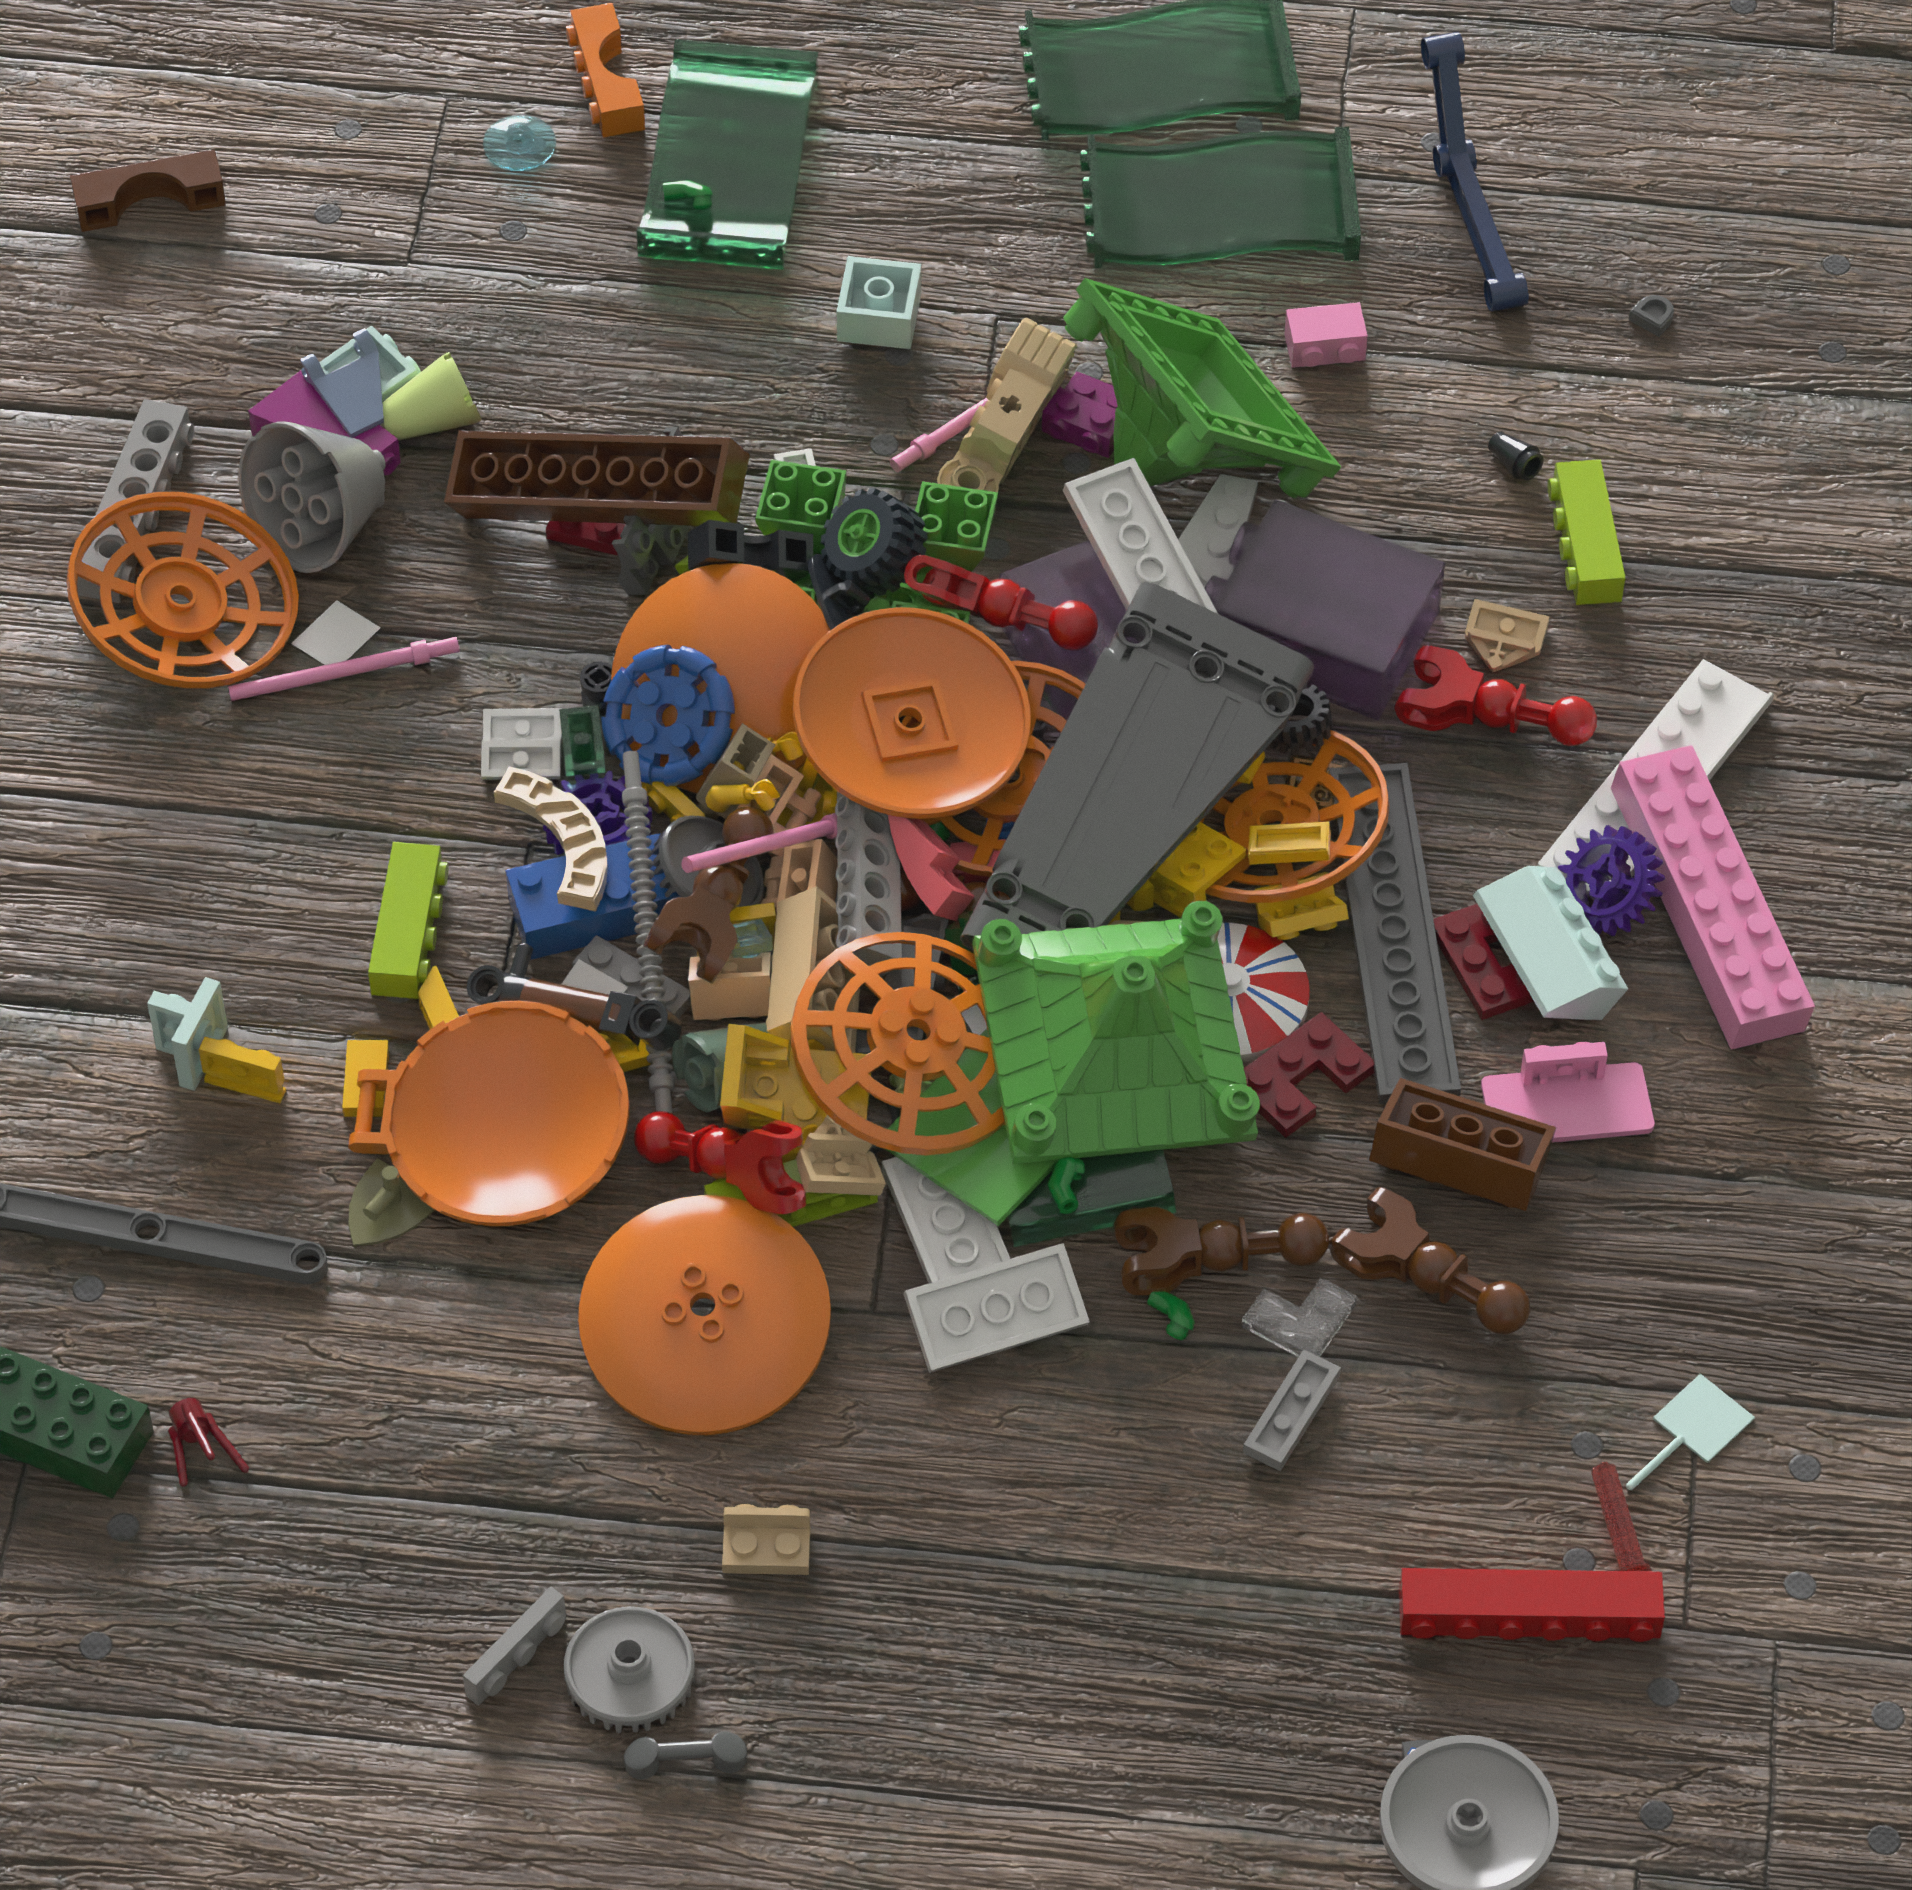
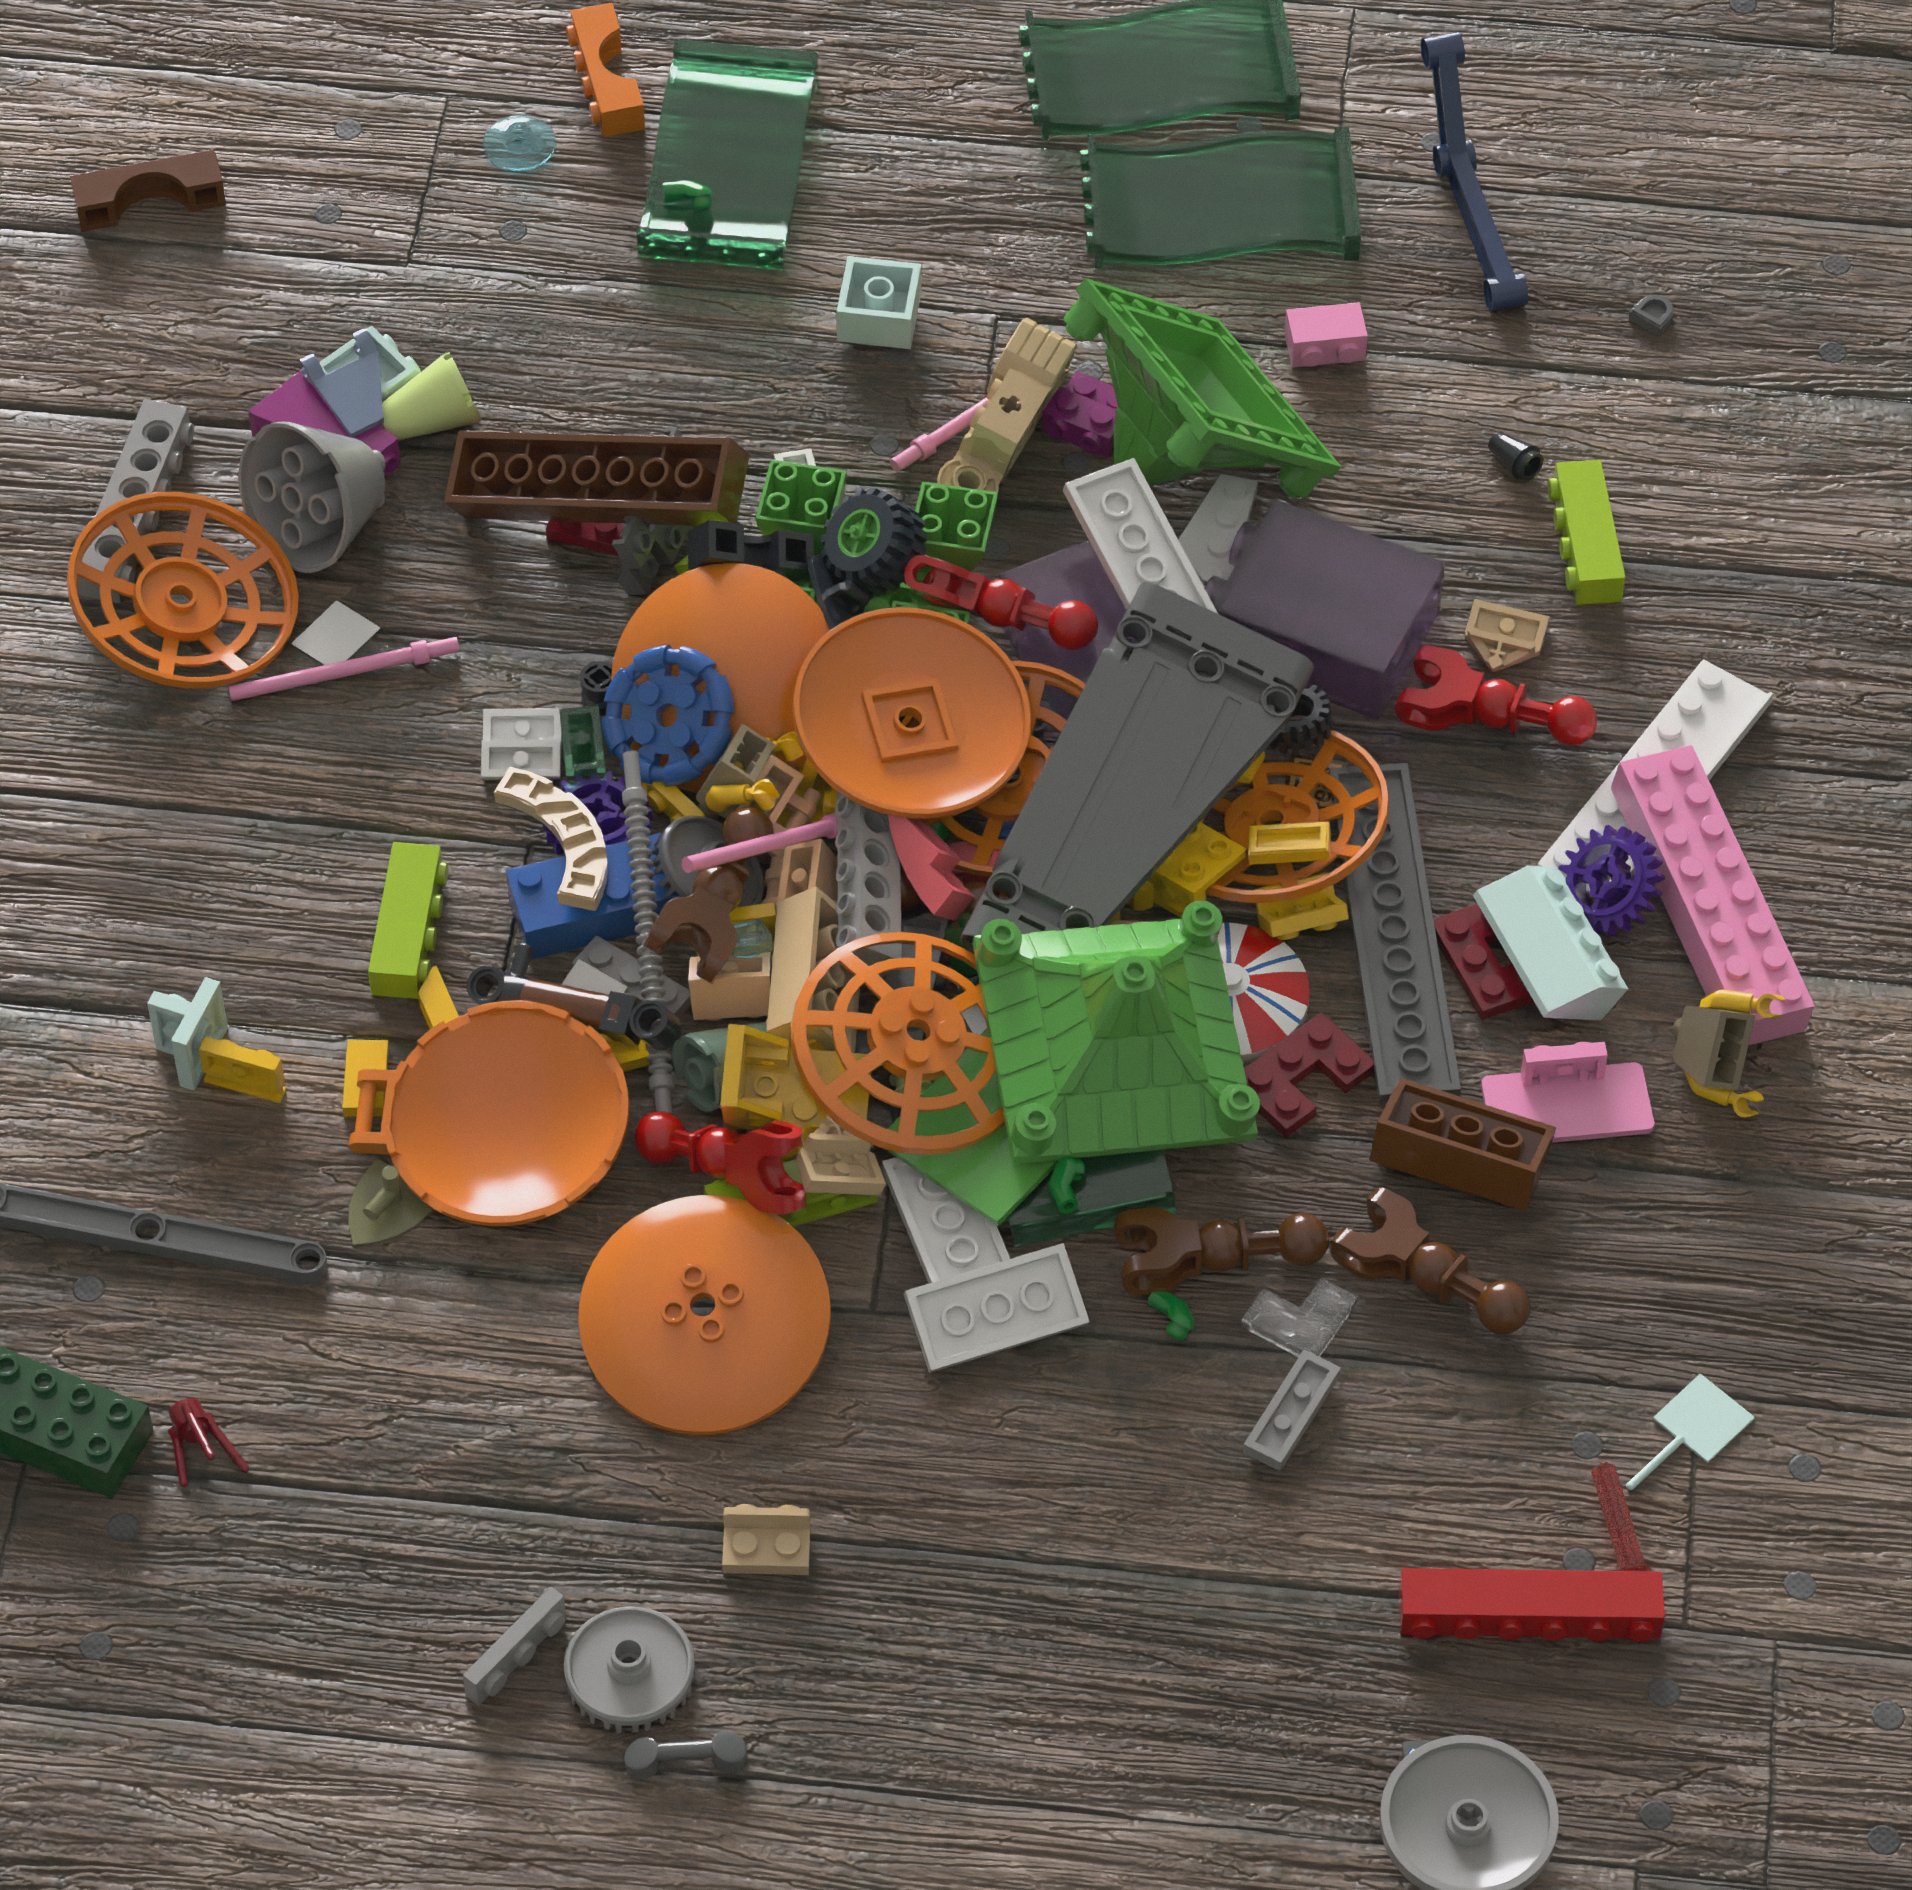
(1715, 1044): none -> dark tan torso

